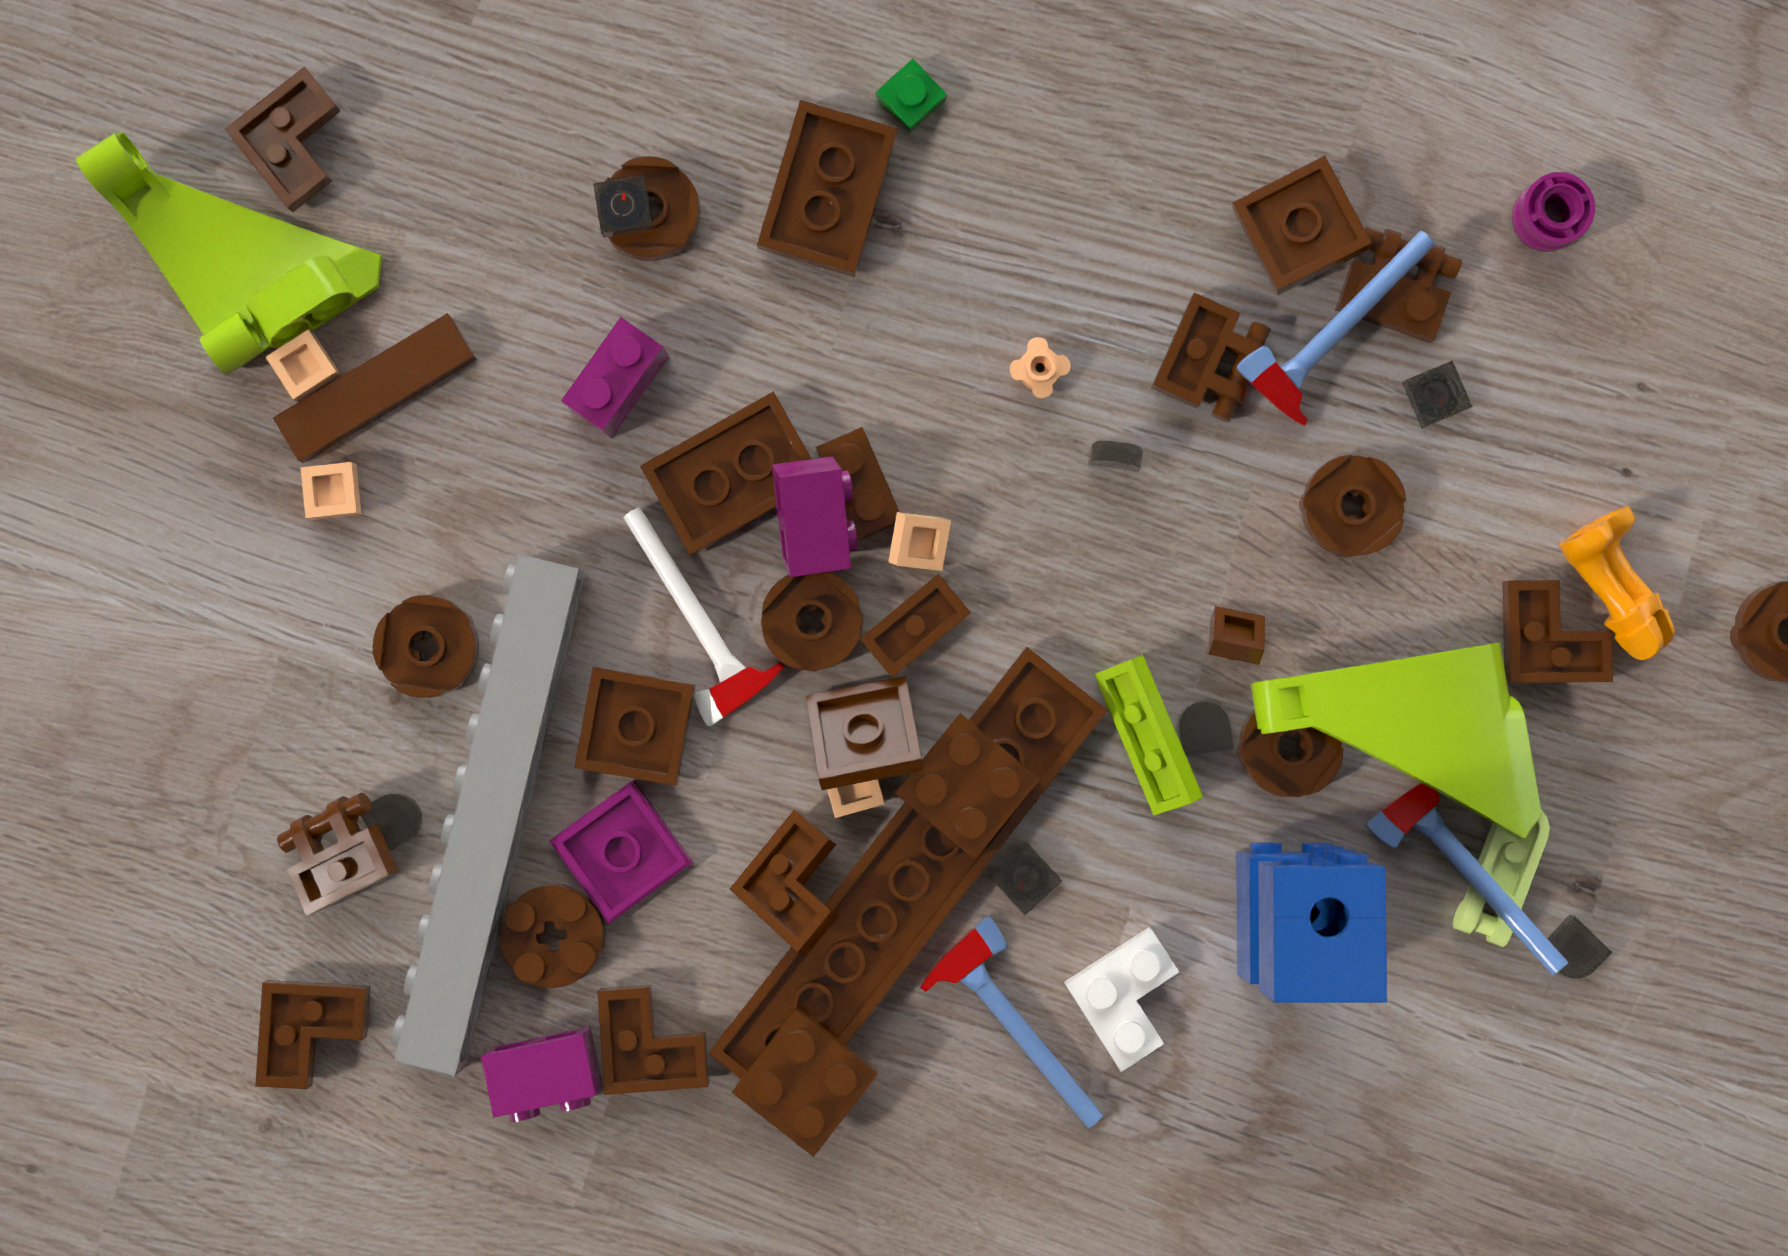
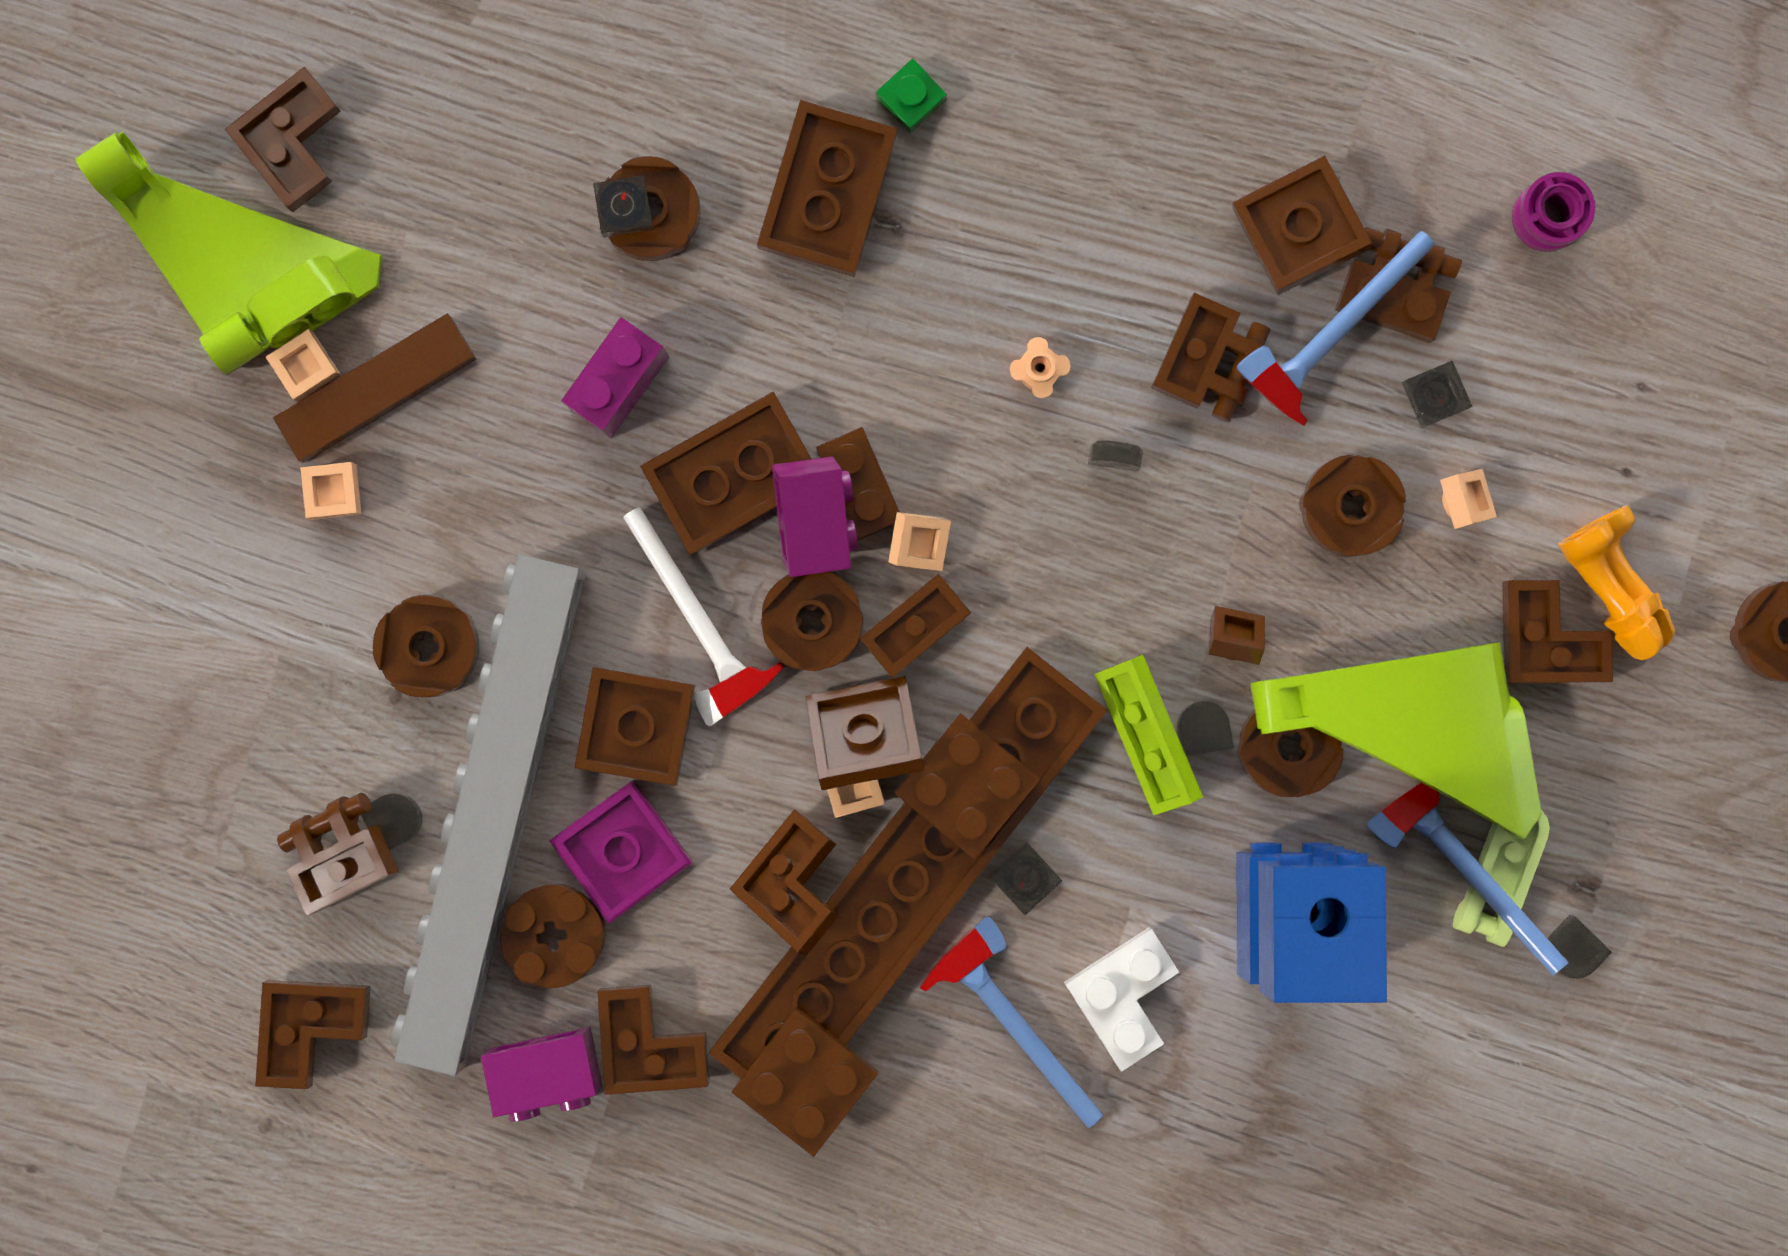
(1467, 498): none -> light nougat plate

